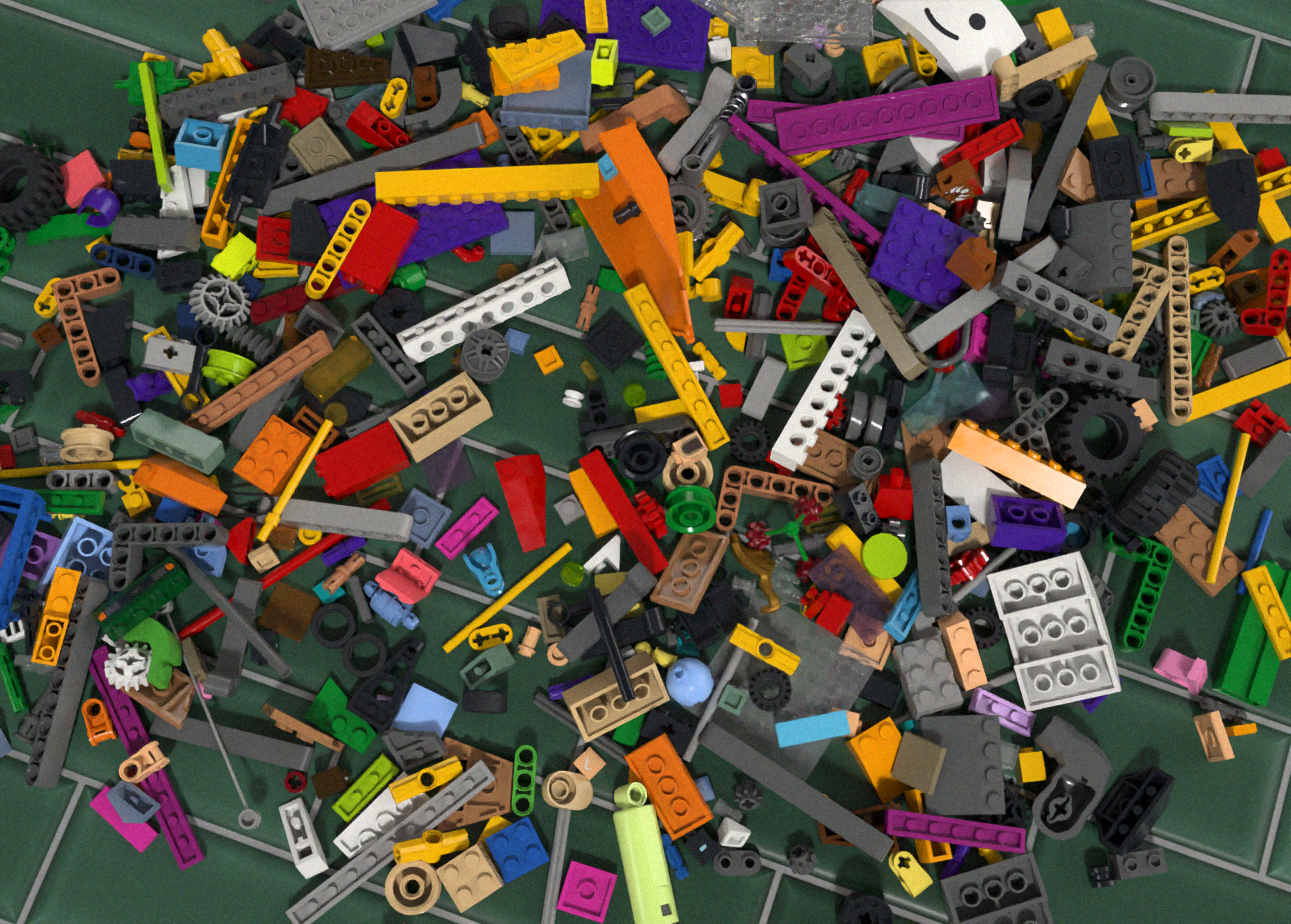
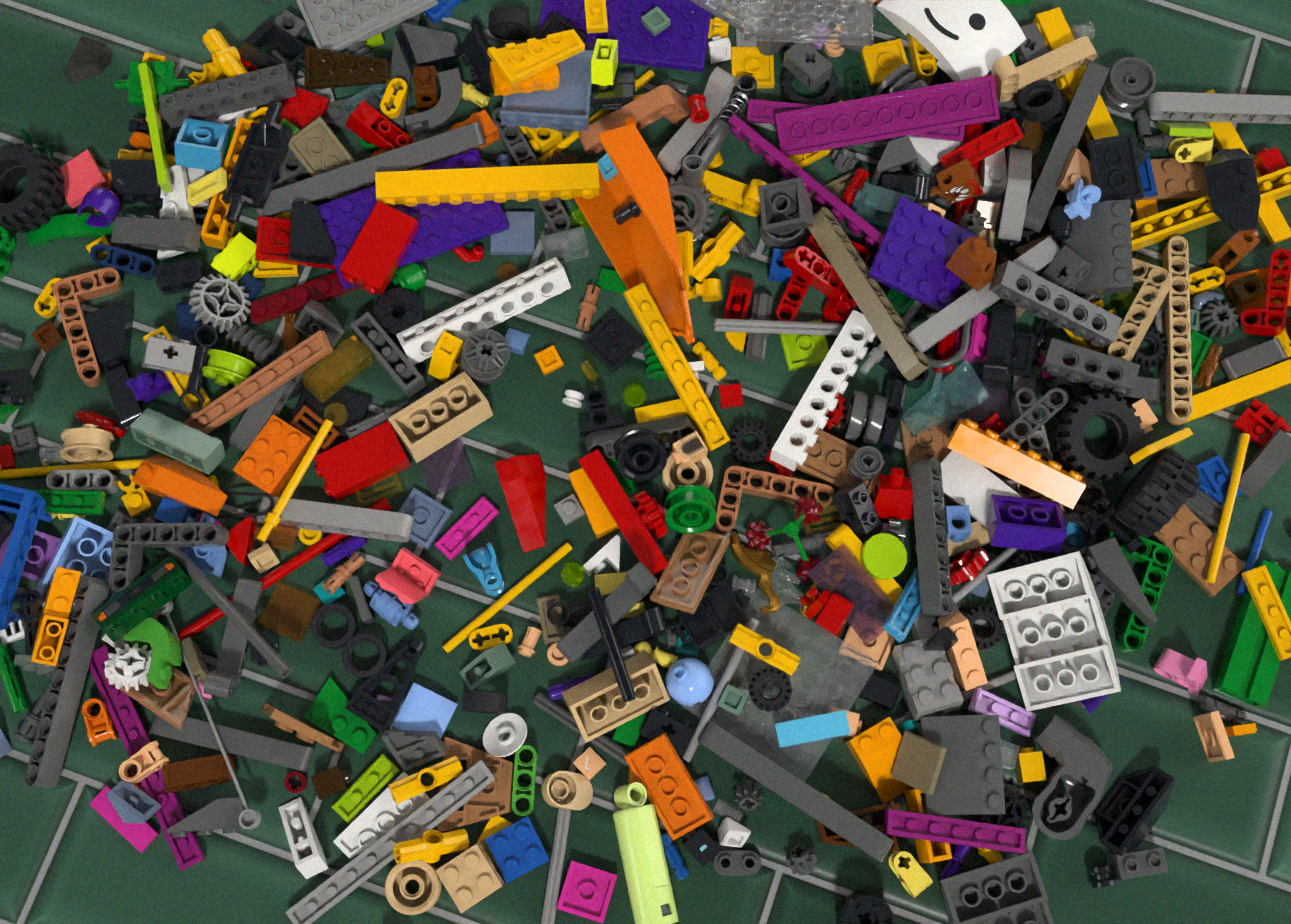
(87, 60): none -> clear smoke slope
(197, 773): none -> reddish brown beam
(207, 186): none -> light yellow tile
(219, 814): none -> dark grey slope
(342, 239): yellow beam -> none
(444, 356): none -> yellow slope
(498, 731): none -> white dish
(698, 108): none -> red bush
(764, 388): light grey beam -> none
(941, 641): none -> black slope
(993, 423): none -> red tile
(1081, 200): none -> light blue hips
(1115, 572): none -> dark grey wedge
(1157, 446): none -> yellow tile

